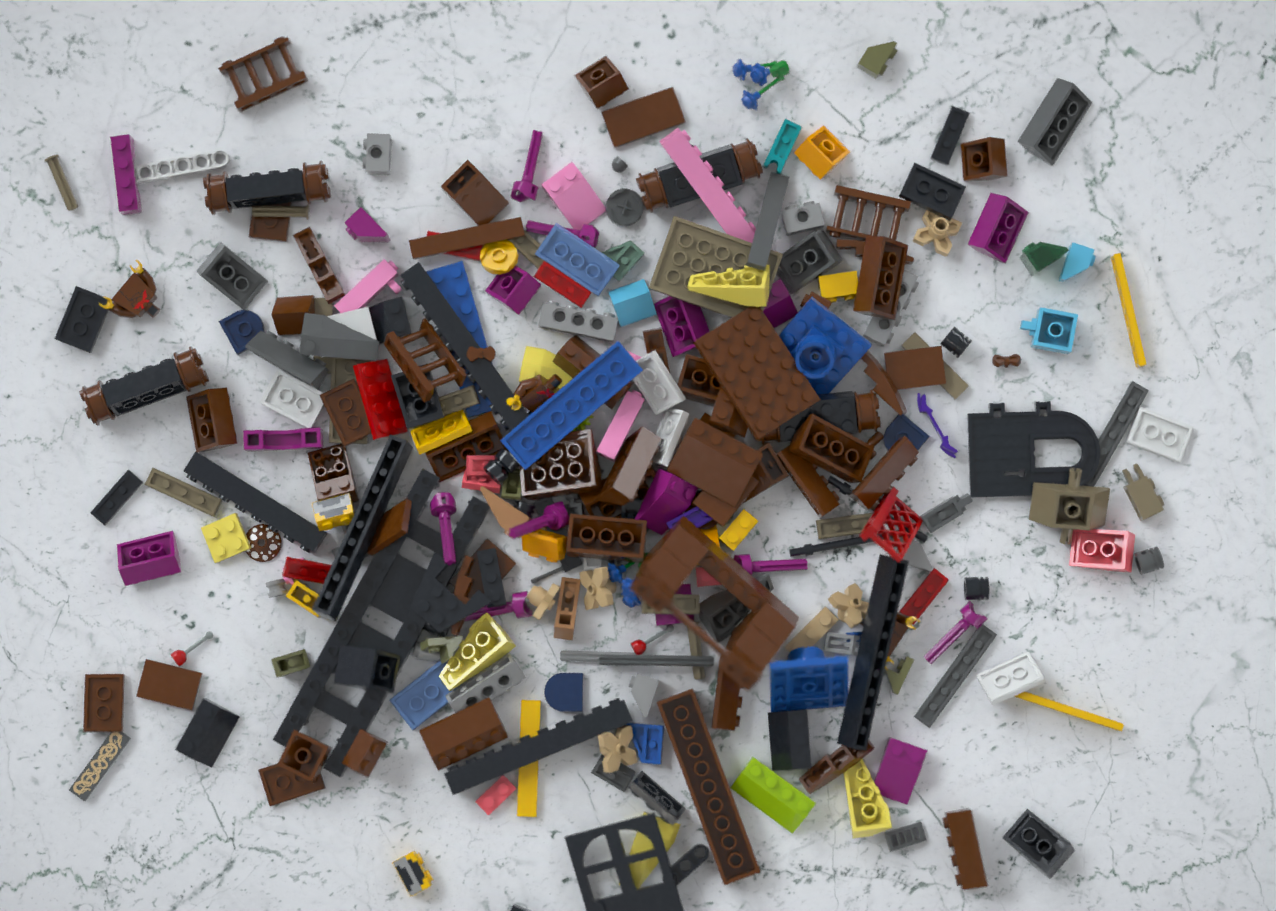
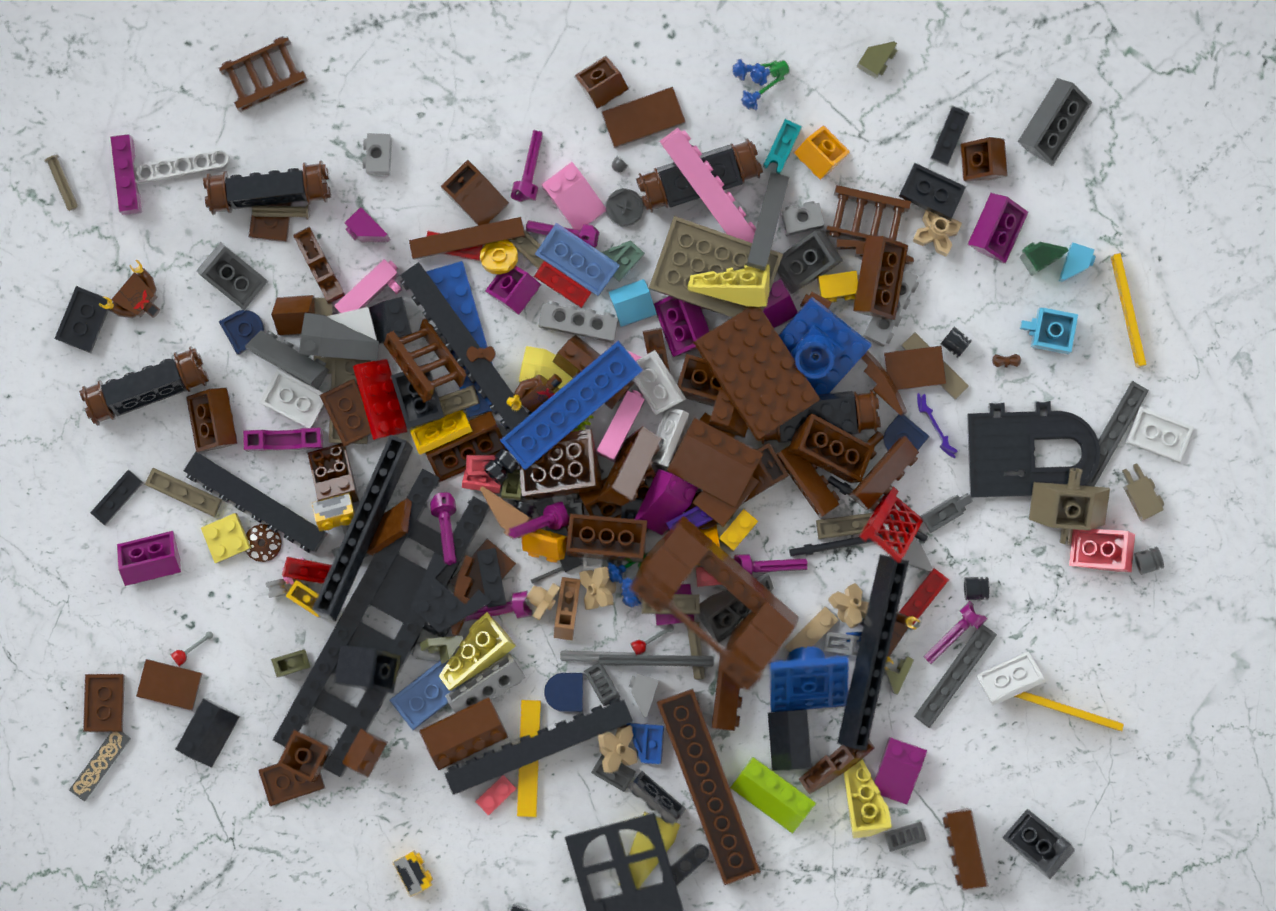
(604, 701): none -> dark grey slope

